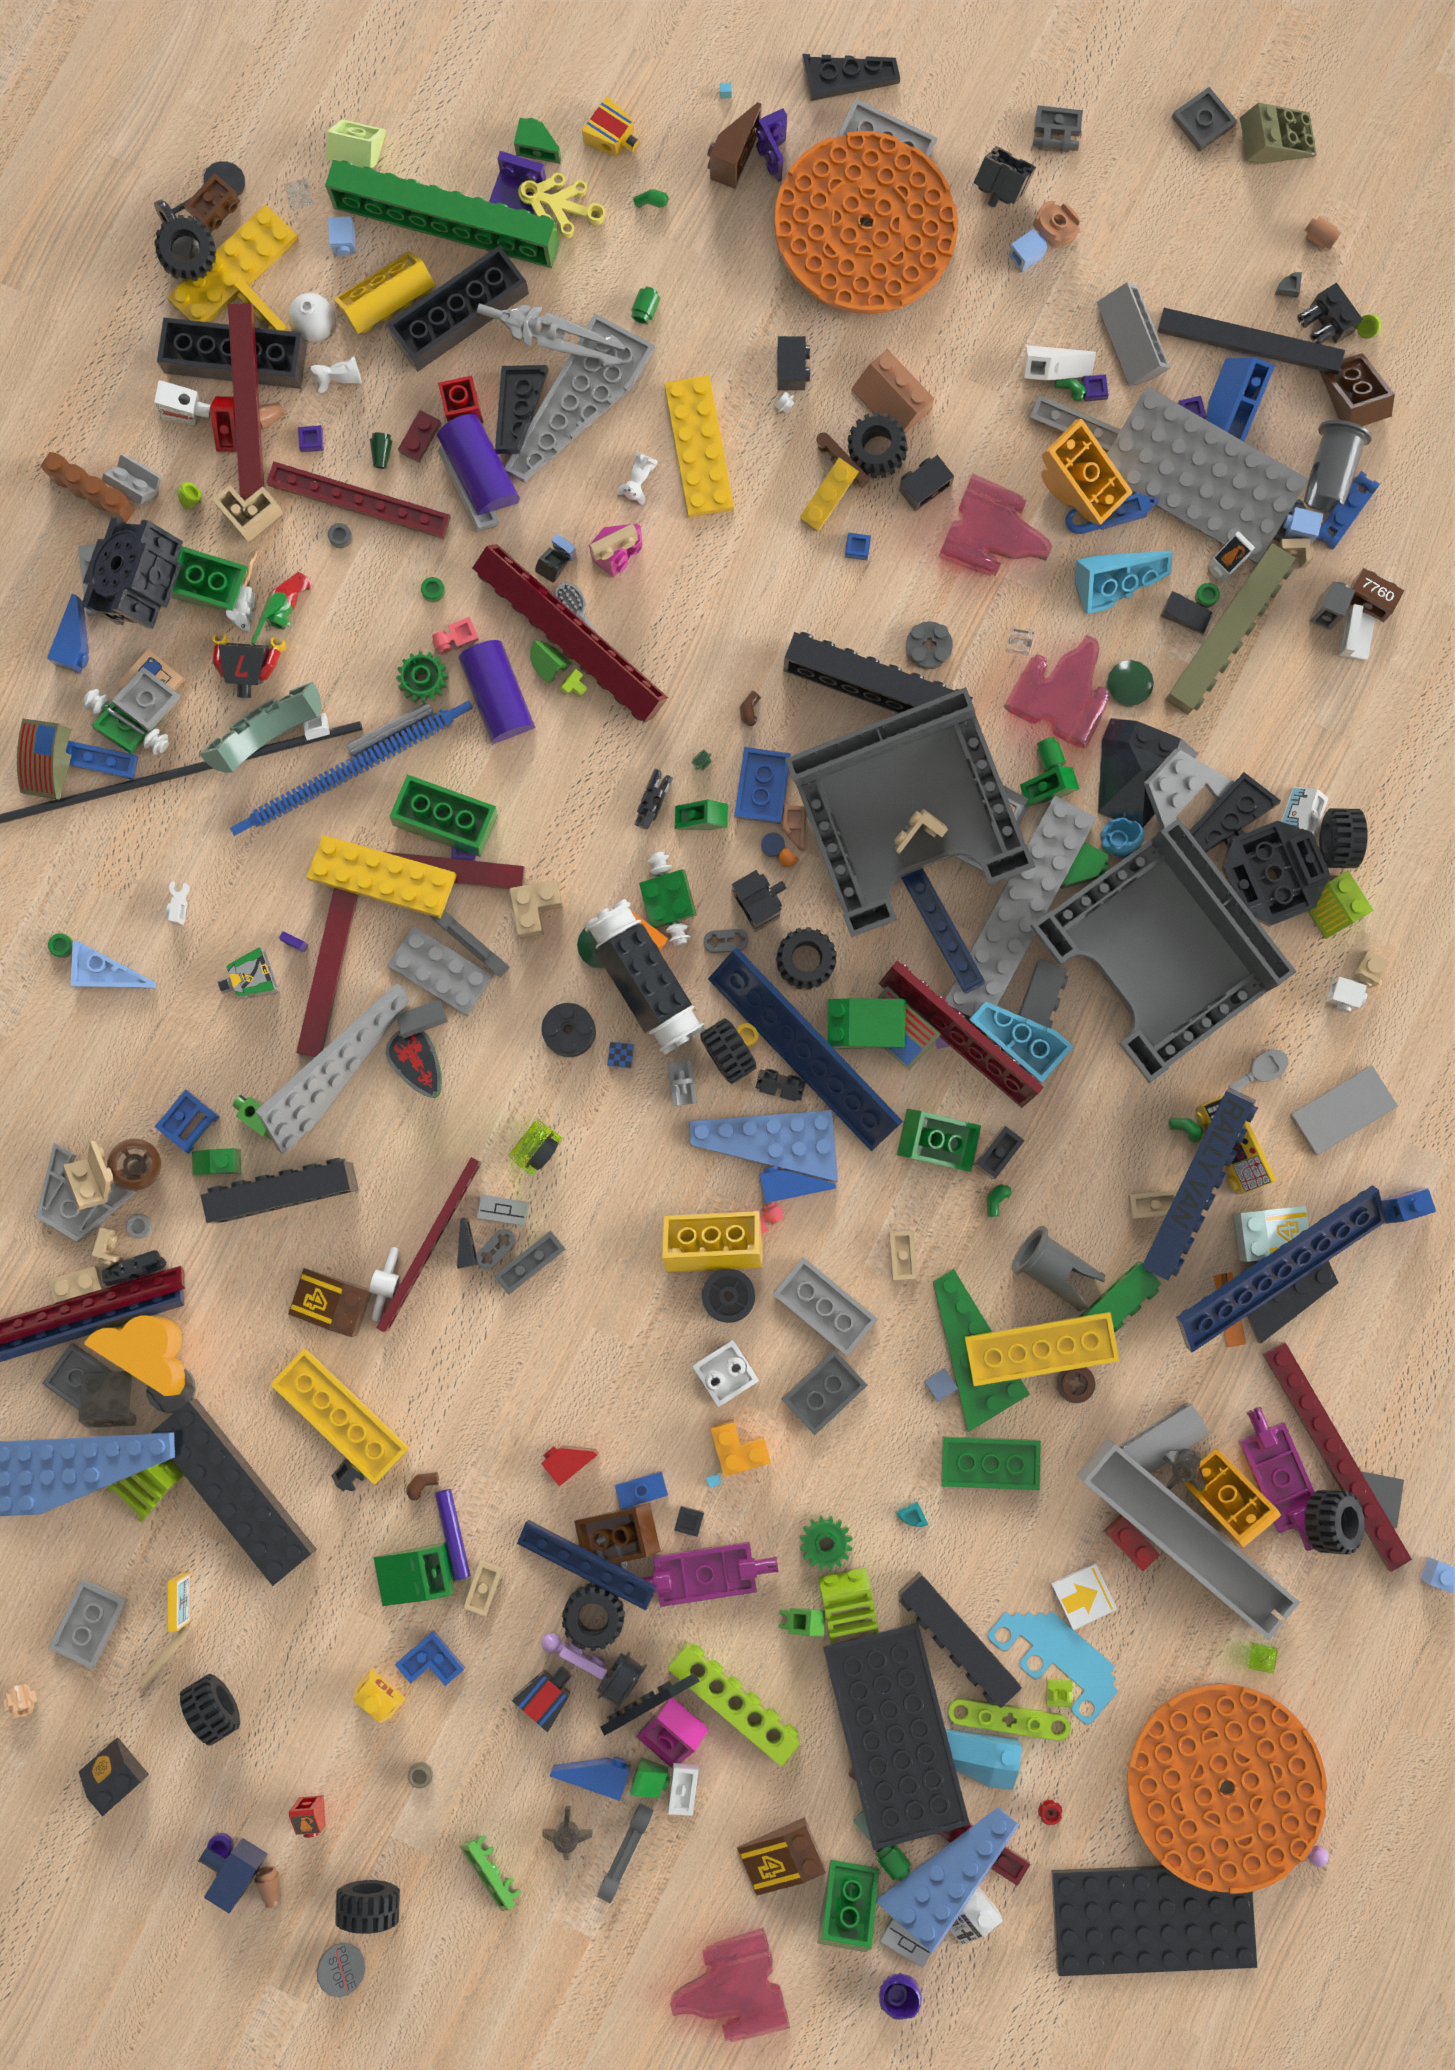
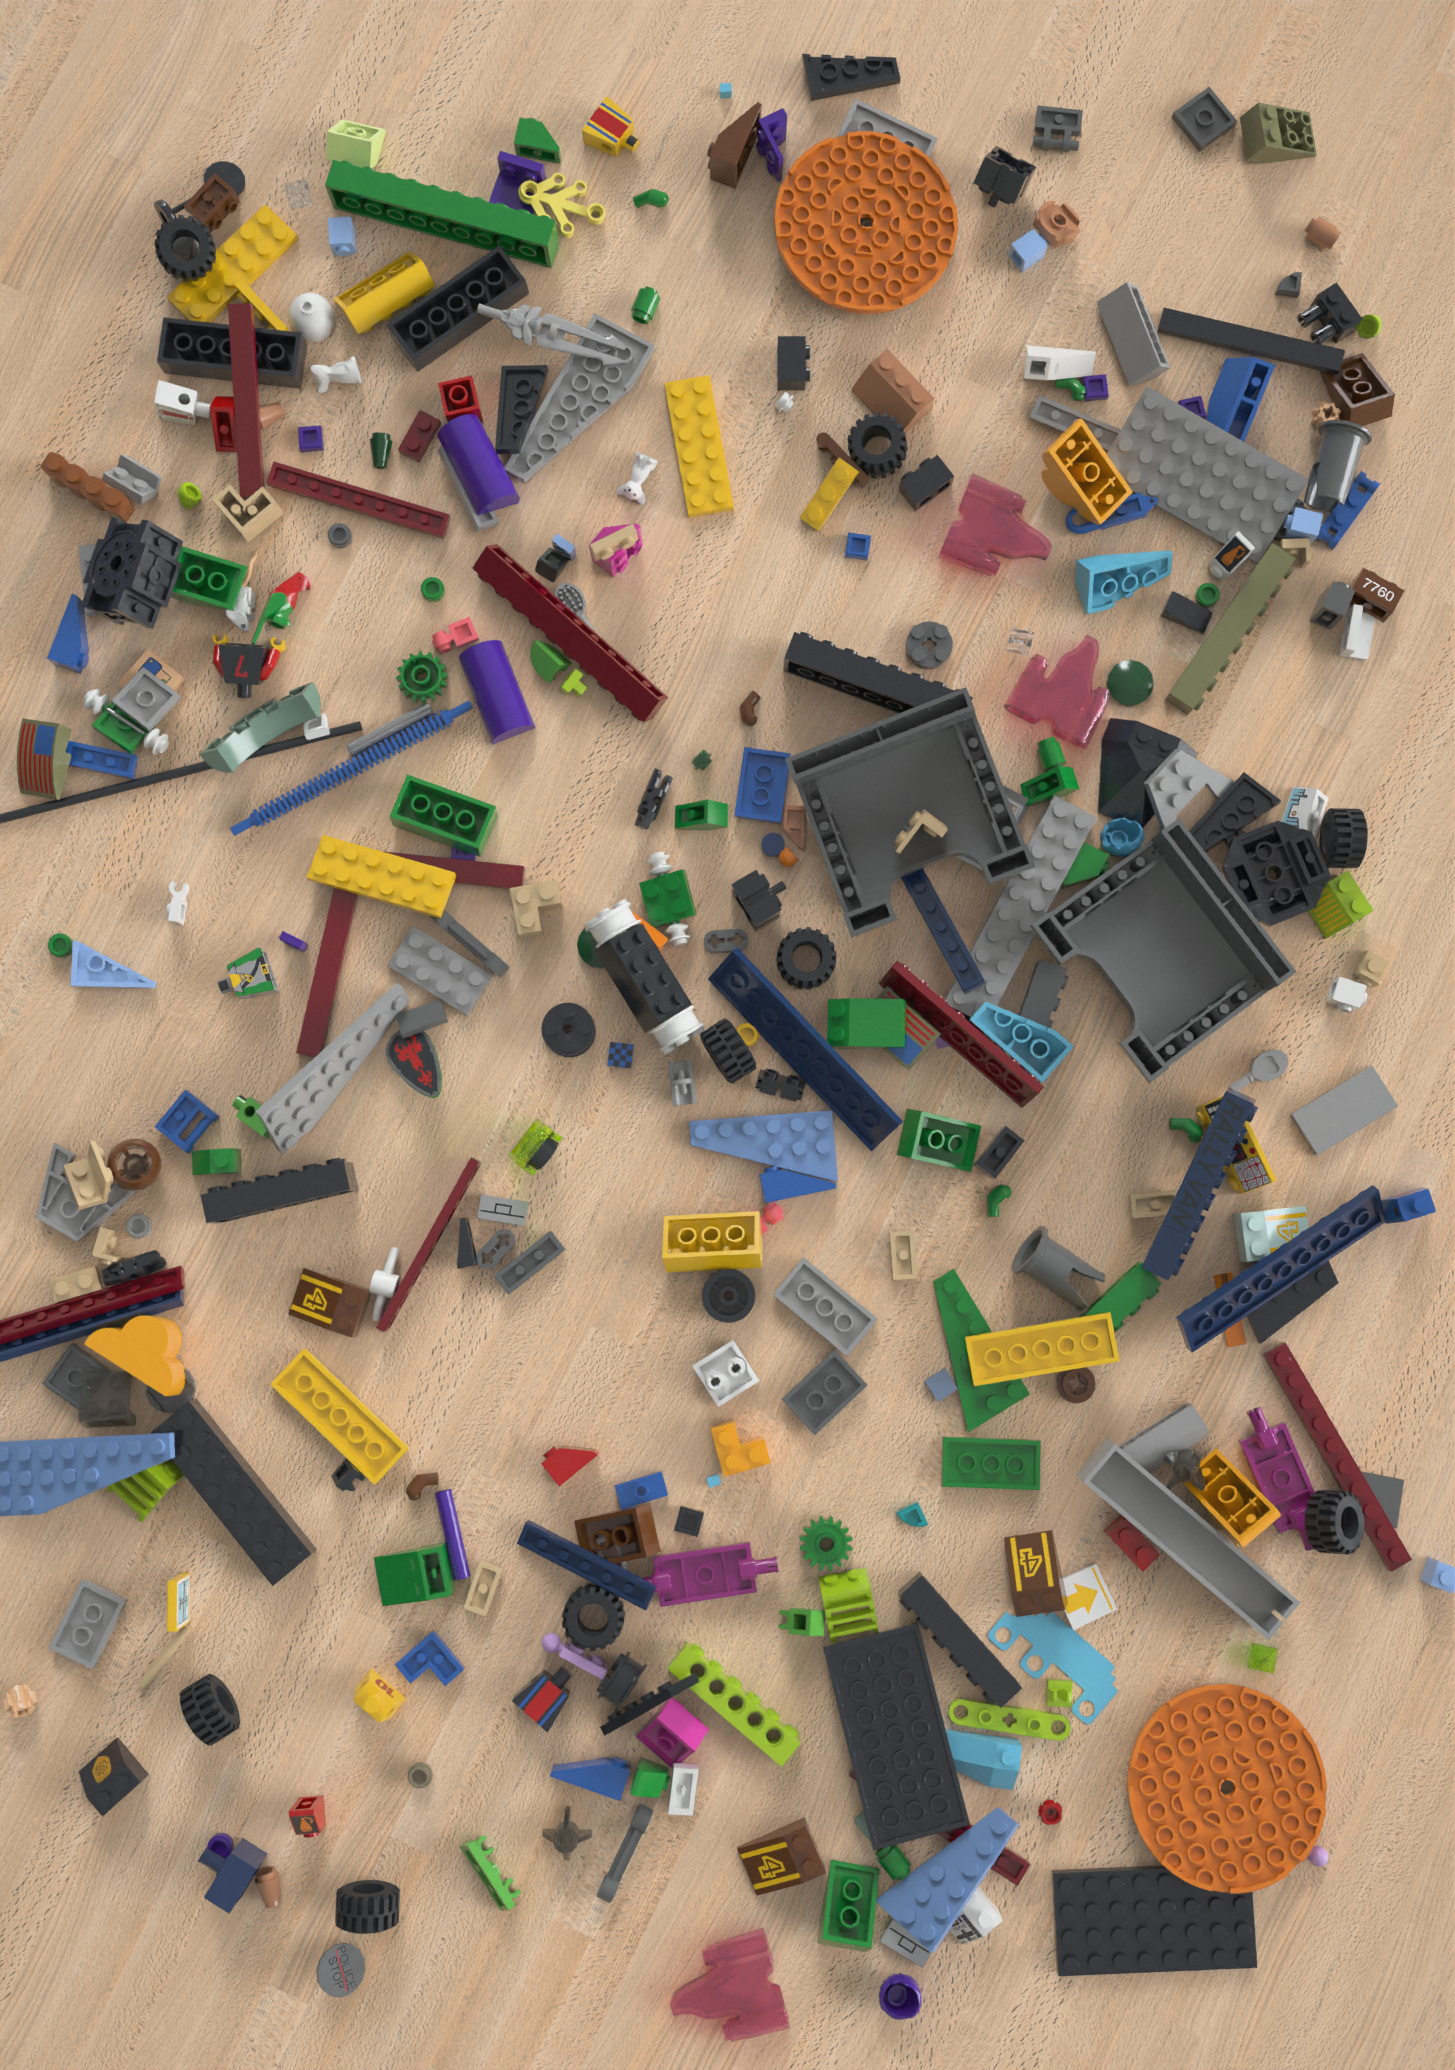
(1035, 1573): none -> reddish brown slope
(1327, 410): none -> light nougat gear

